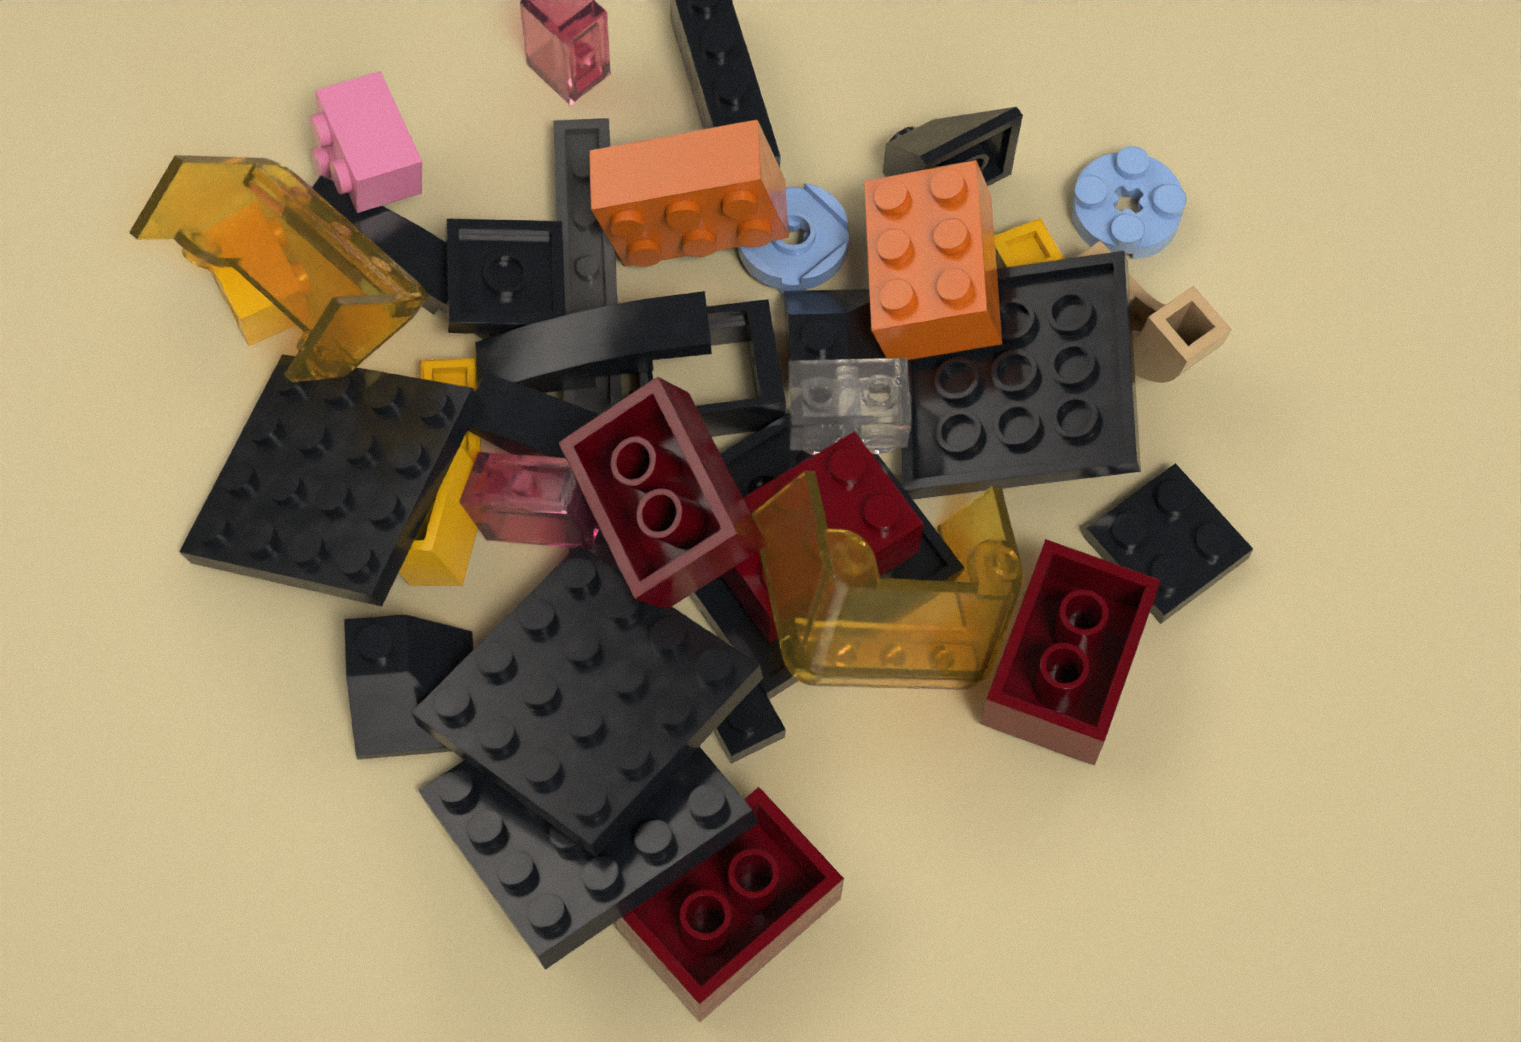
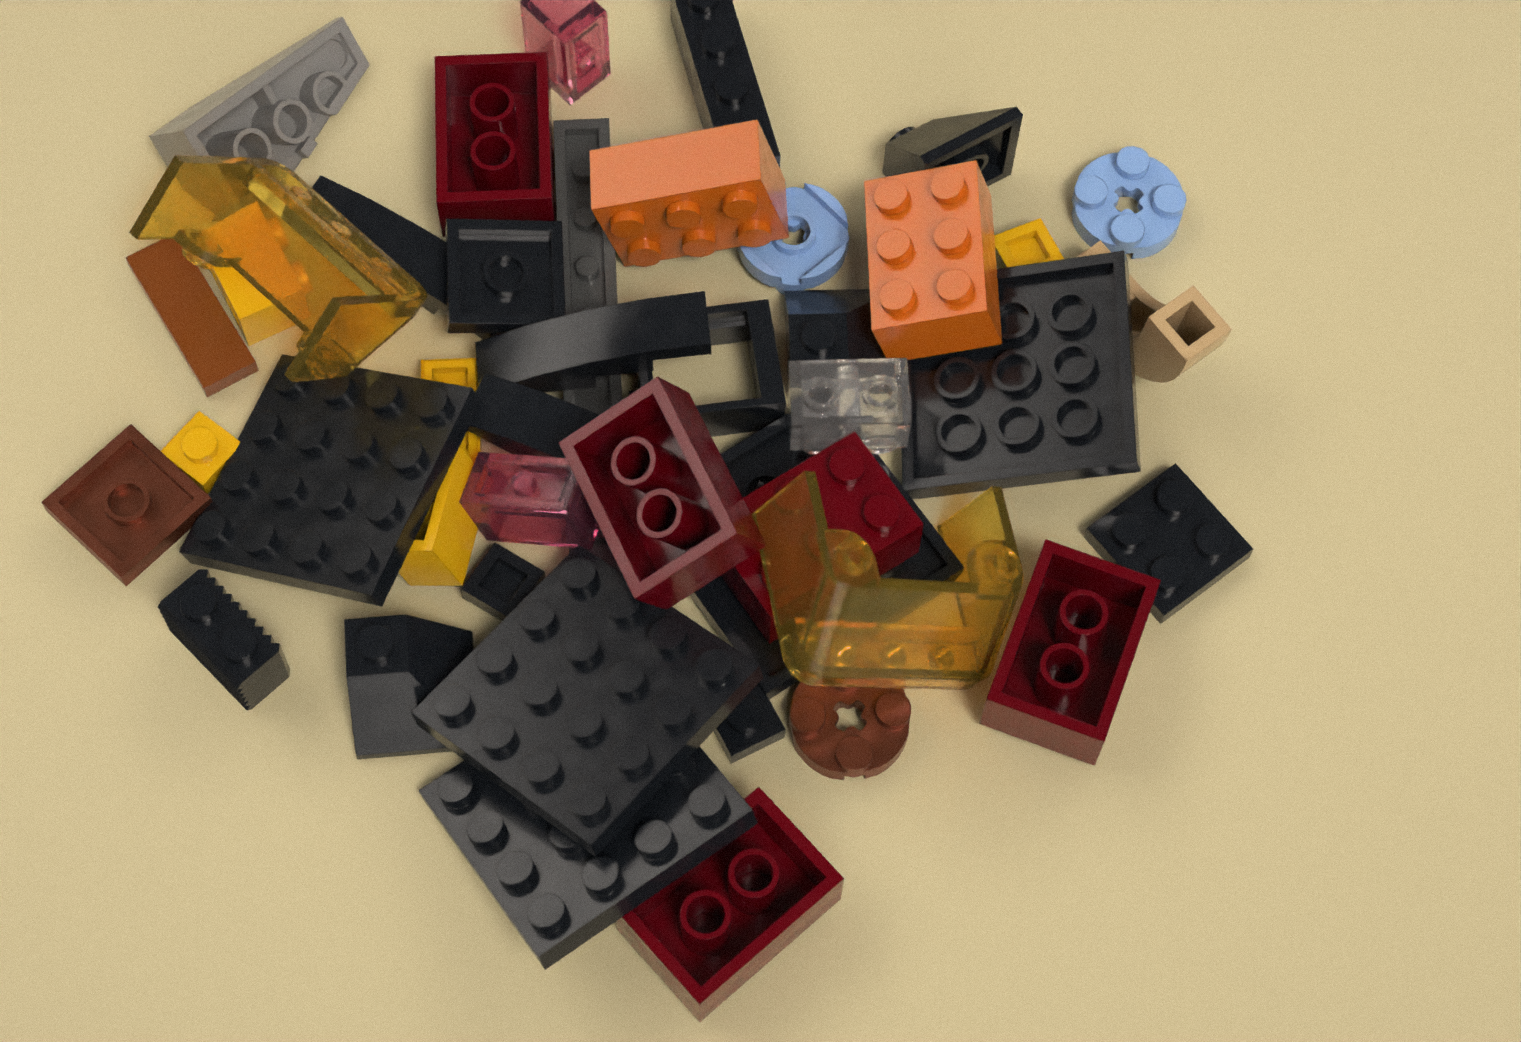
(127, 504): none -> copper plate
(192, 316): none -> dark orange tile
(201, 450): none -> yellow plate
(225, 639): none -> black brick
(274, 106): none -> light grey wedge
(364, 143): bright pink brick -> none
(494, 137): none -> dark red brick
(501, 582): none -> black plate
(854, 751): none -> copper plate

